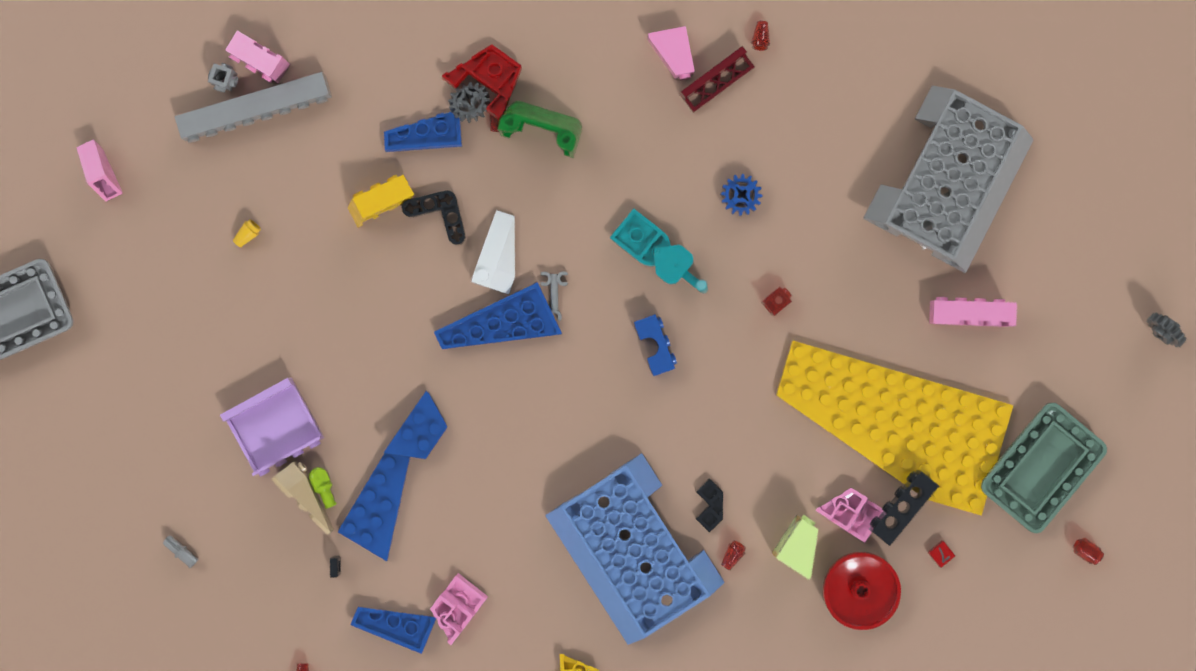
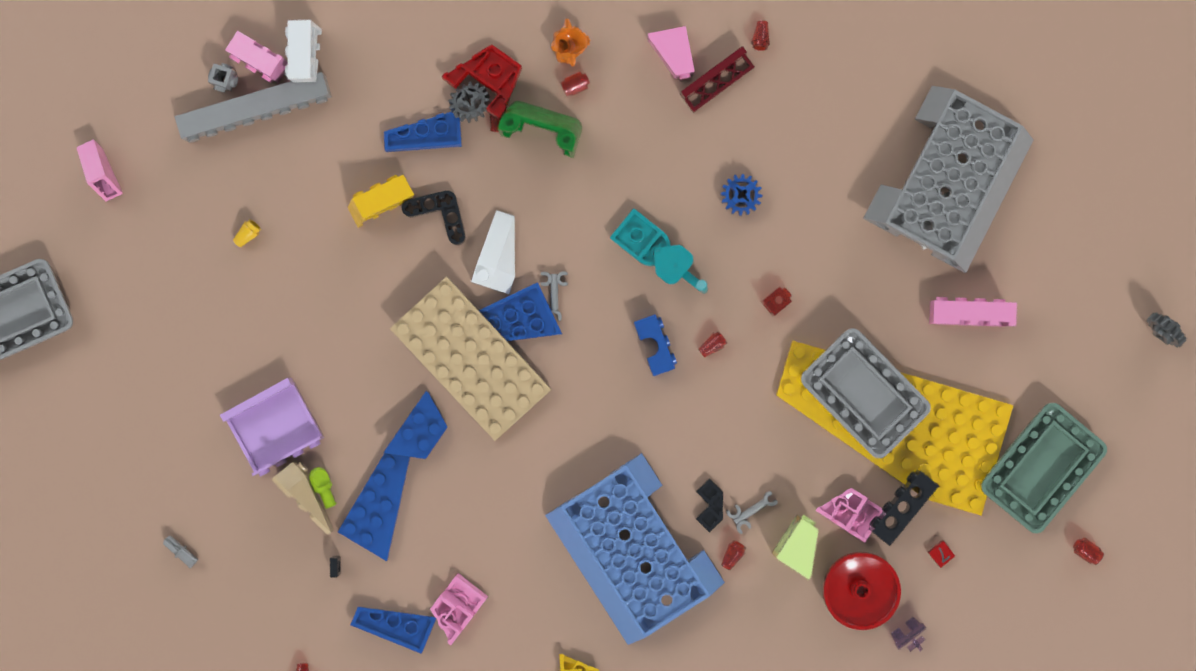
(302, 50): none -> white wedge
(470, 358): none -> tan plate
(569, 43): none -> orange hair
(575, 83): none -> clear red brick
(713, 344): none -> clear red cone
(739, 518): none -> light grey bar
(865, 393): none -> light grey wedge
(916, 629): none -> clear purple hips

